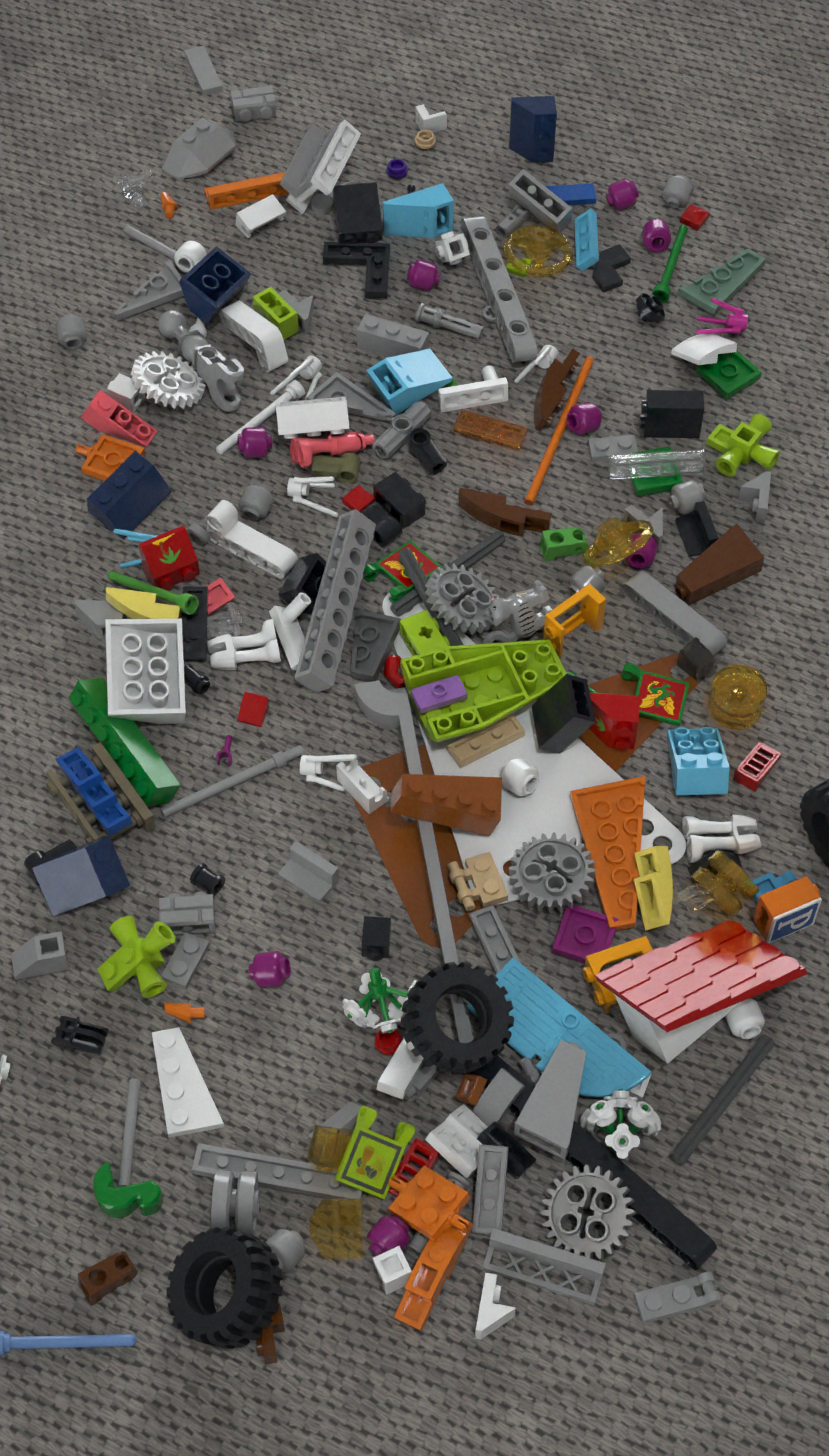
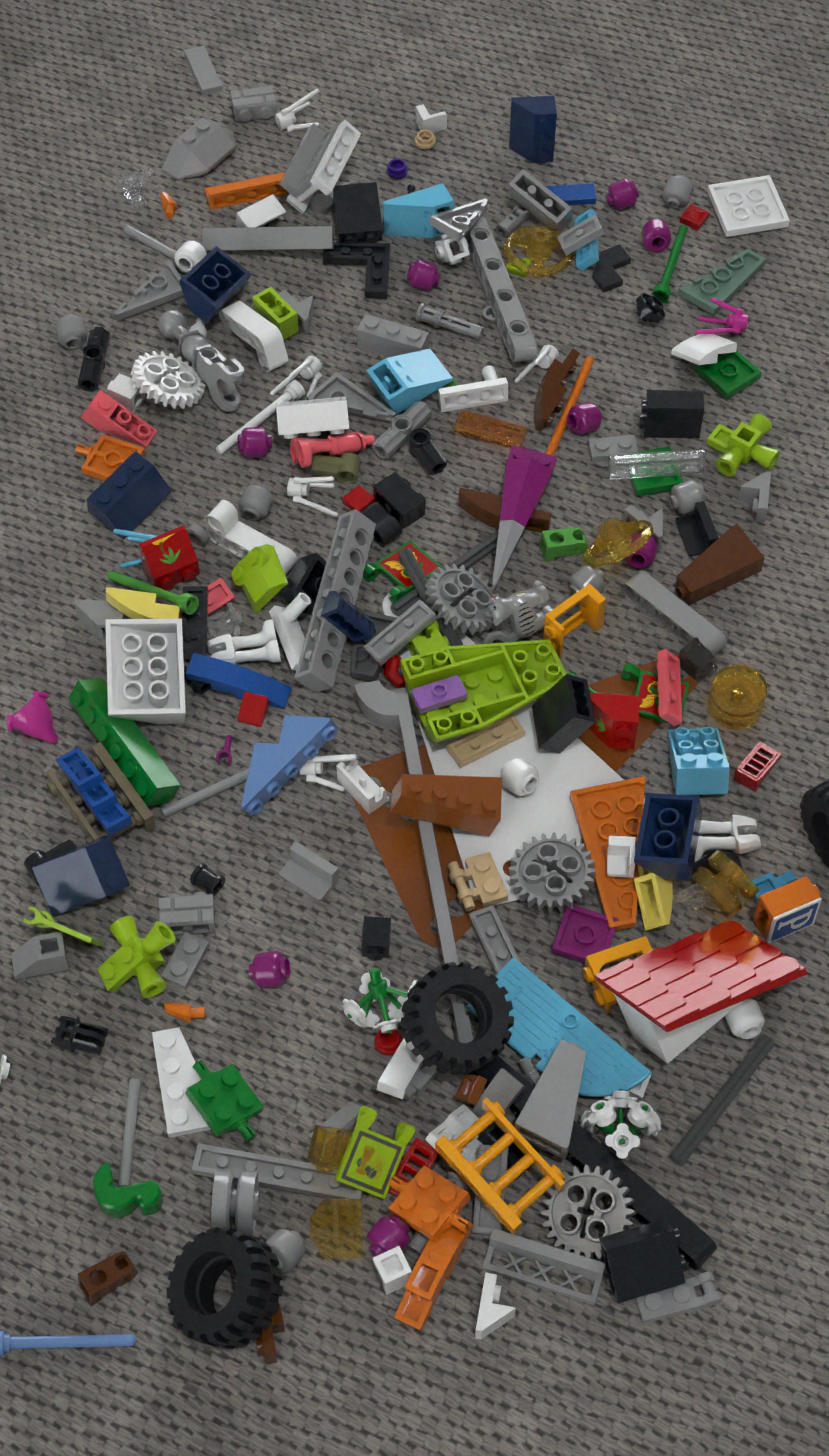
(34, 719): none -> dark pink hat
(51, 923): none -> lime flag
(94, 359): none -> black piece
(224, 1100): none -> green plate
(237, 680): none -> blue slope
(260, 576): none -> lime slope
(268, 238): none -> light grey tile
(277, 763): none -> medium blue slope
(286, 117): none -> white plant
(347, 617): none -> dark blue brick
(400, 632): none -> light grey tile
(460, 219): none -> light grey wing
(490, 1192): none -> light orange fence
(524, 484): none -> magenta plate
(581, 234): none -> light grey plate
(621, 856): none -> white panel
(643, 1260): none -> black brick
(669, 687): none -> coral plate
(669, 835): none -> dark blue slope
(748, 206): none -> white plate

